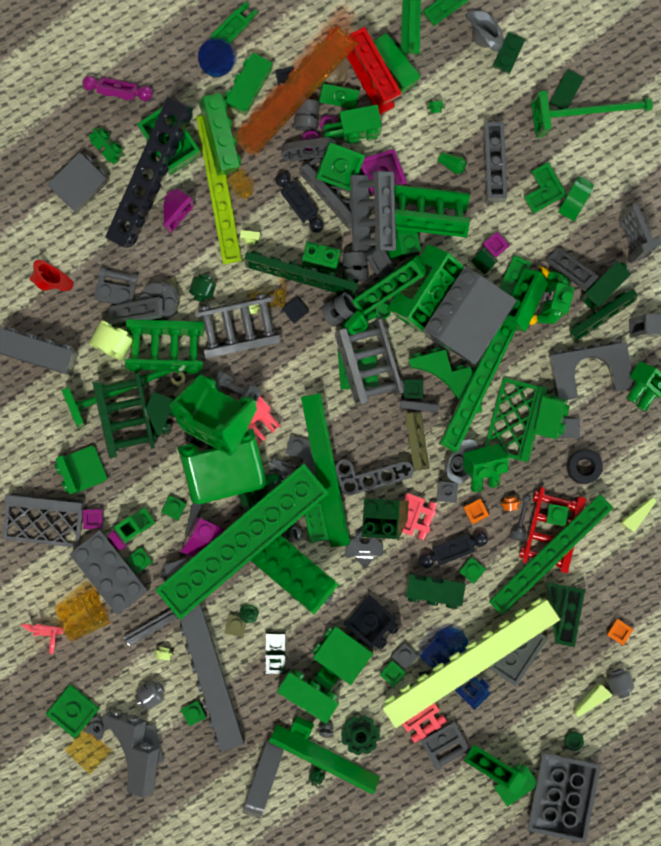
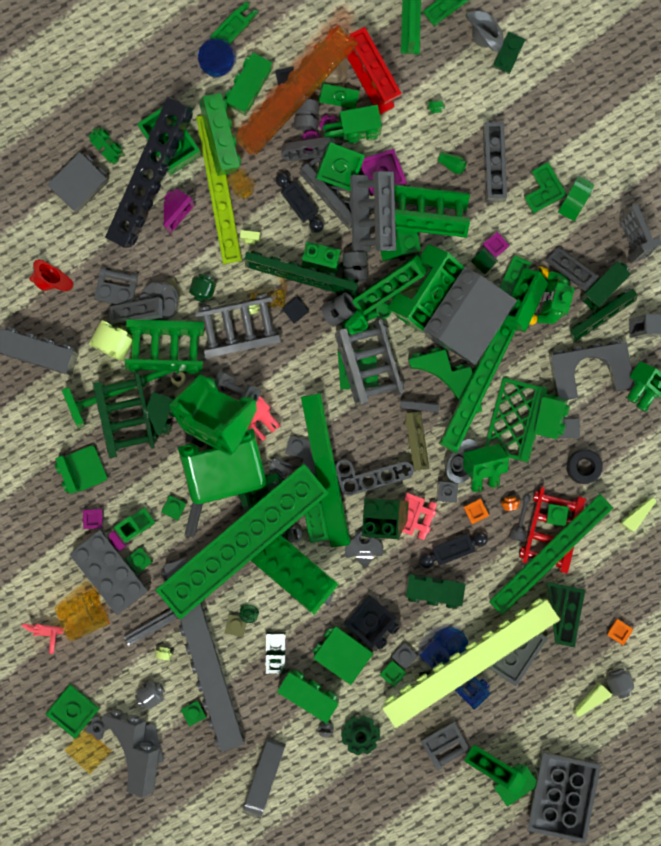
(45, 503): dark grey fence -> none
(117, 88): magenta plate -> none
(200, 536): magenta slope -> none
(302, 727): green plate -> none
(317, 776): dark green plate -> none
(324, 759): green tile -> none
(326, 678): green plate -> none
(380, 262): dark grey tile -> none
(401, 70): green brick -> none
(413, 389): dark green plate -> none
(414, 722): coral plate -> none
(472, 570): green plate -> none
(542, 114): green tile -> none
(567, 90): dark green tile -> none
(573, 741): dark green tile -> none

